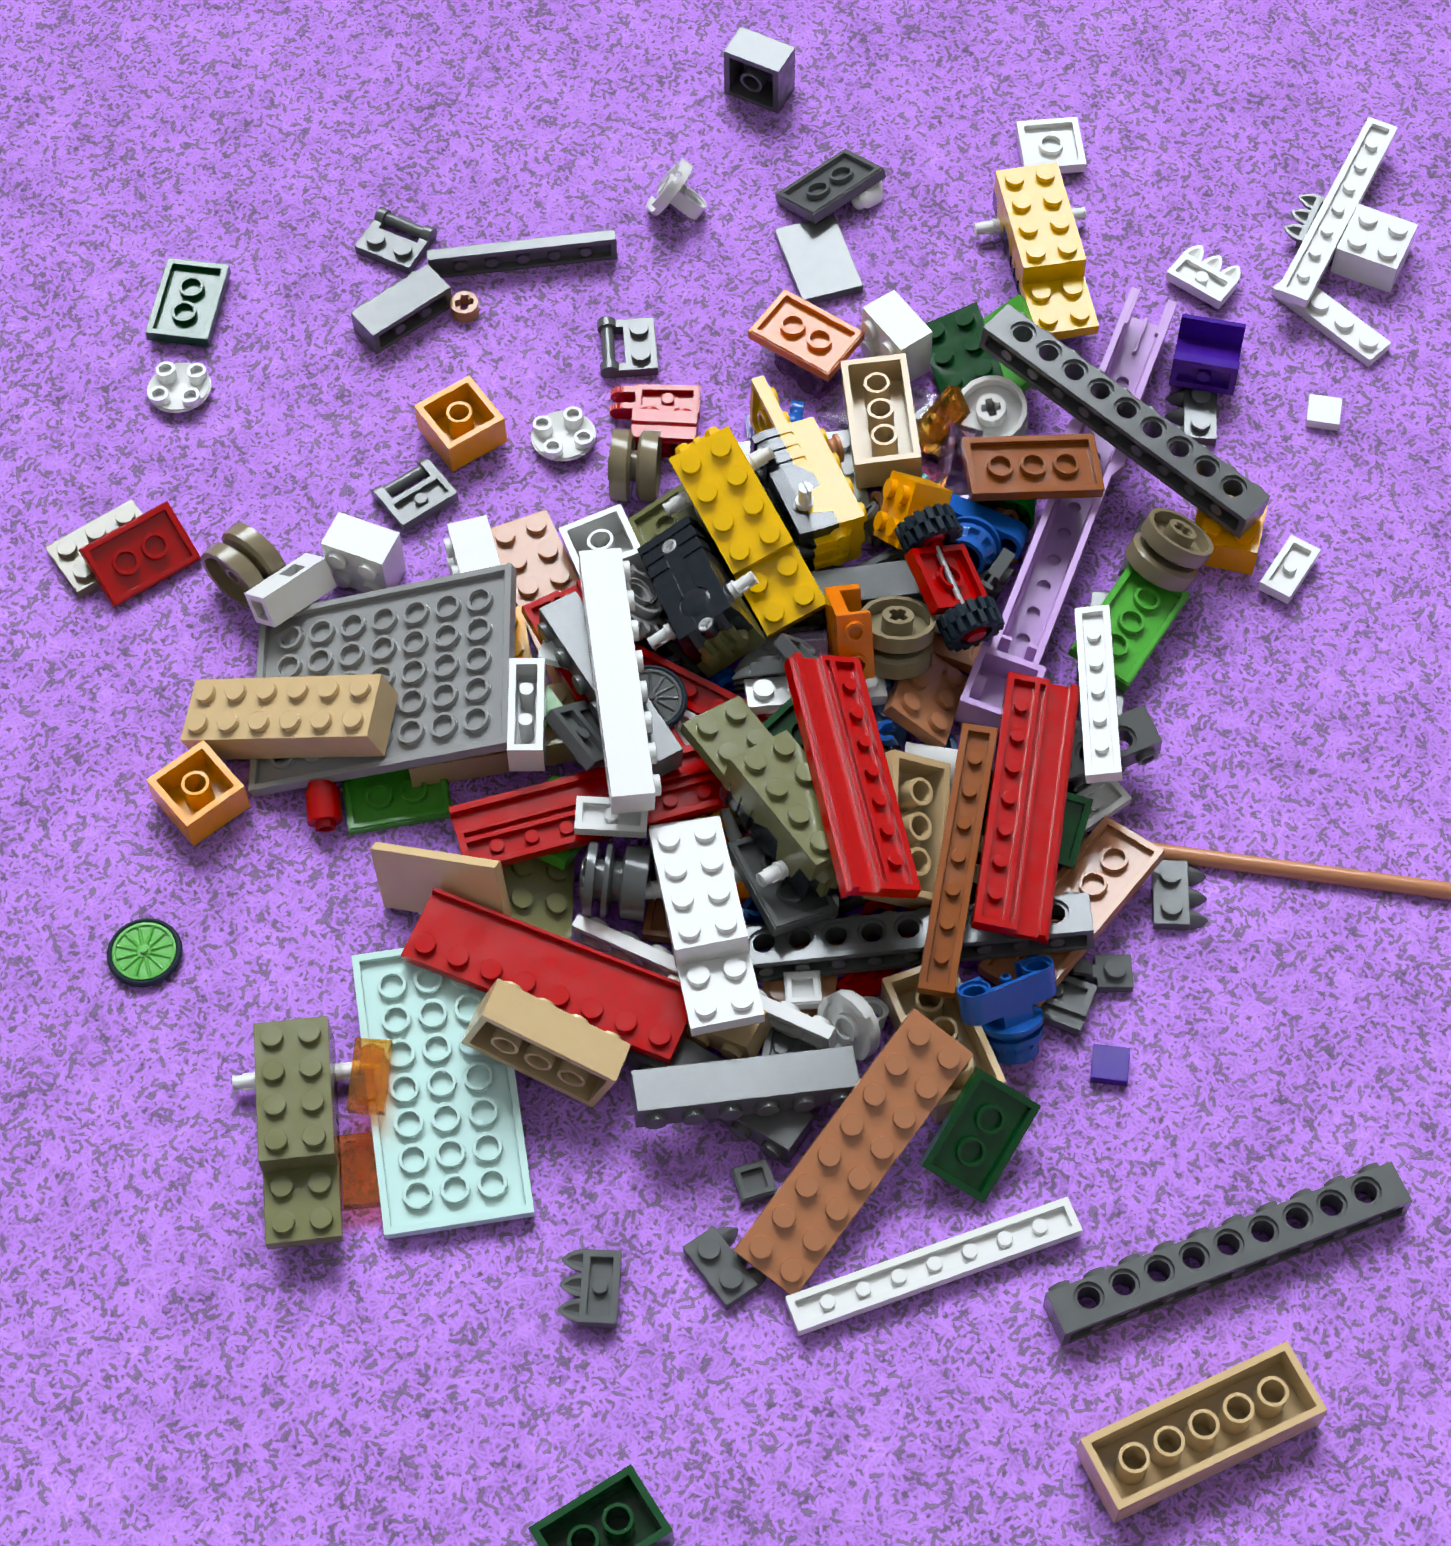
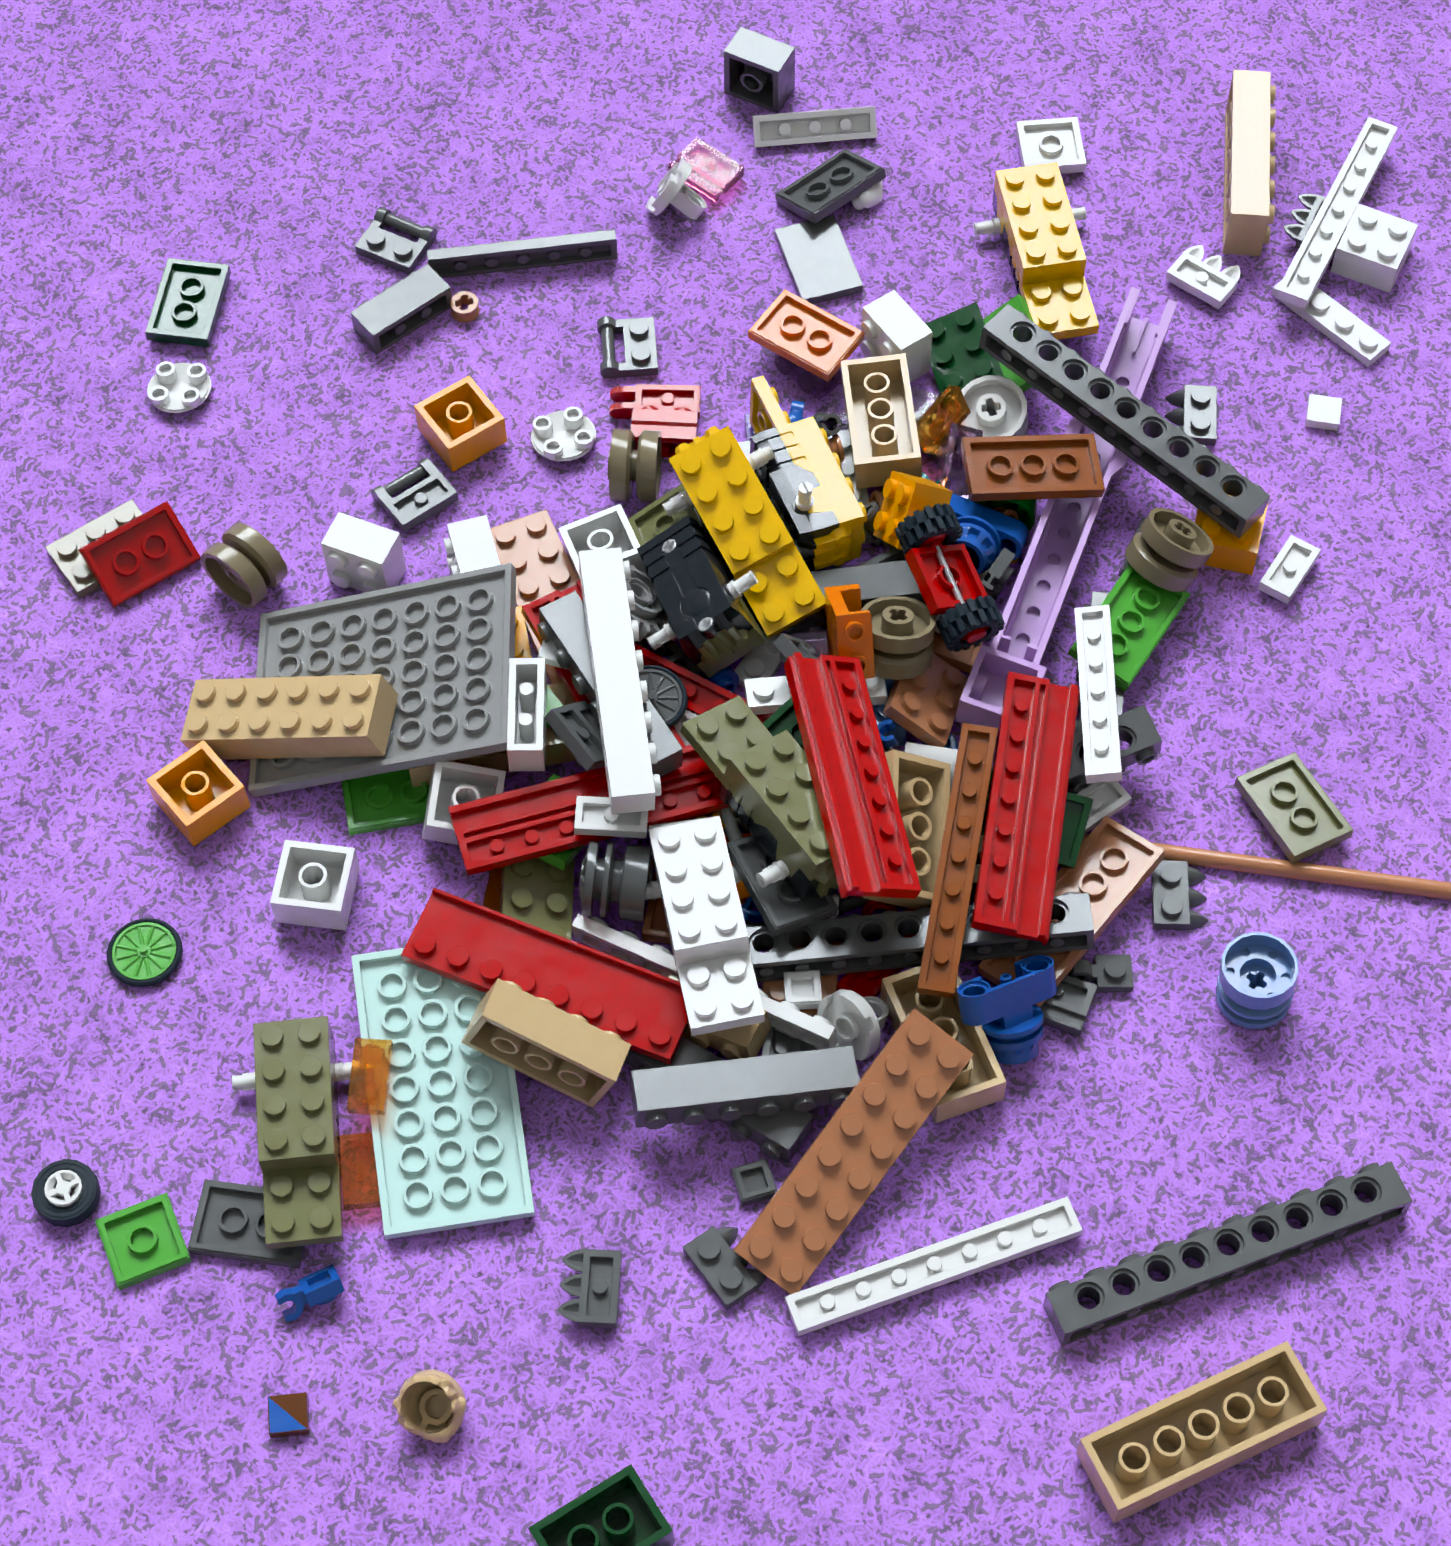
(59, 1180): none -> black wheel
(143, 1241): none -> bright green tile
(233, 1226): none -> dark grey tile
(288, 1415): none -> reddish brown tile
(290, 589): white brick -> none
(313, 1289): none -> blue plate
(315, 885): none -> white brick
(323, 805): red brick -> none
(411, 873): tile -> none
(431, 1405): none -> tan hair
(453, 785): none -> white brick
(711, 171): none -> clear pink plate
(764, 667): dark grey plate -> none
(814, 126): none -> white plate
(828, 422): none -> dark grey pin
(979, 1134): dark green plate -> none
(1110, 1065): dark purple tile -> none
(1207, 354): dark purple panel -> none
(1248, 163): none -> brick
(1256, 980): none -> medium blue wheel
(1293, 807): none -> plate

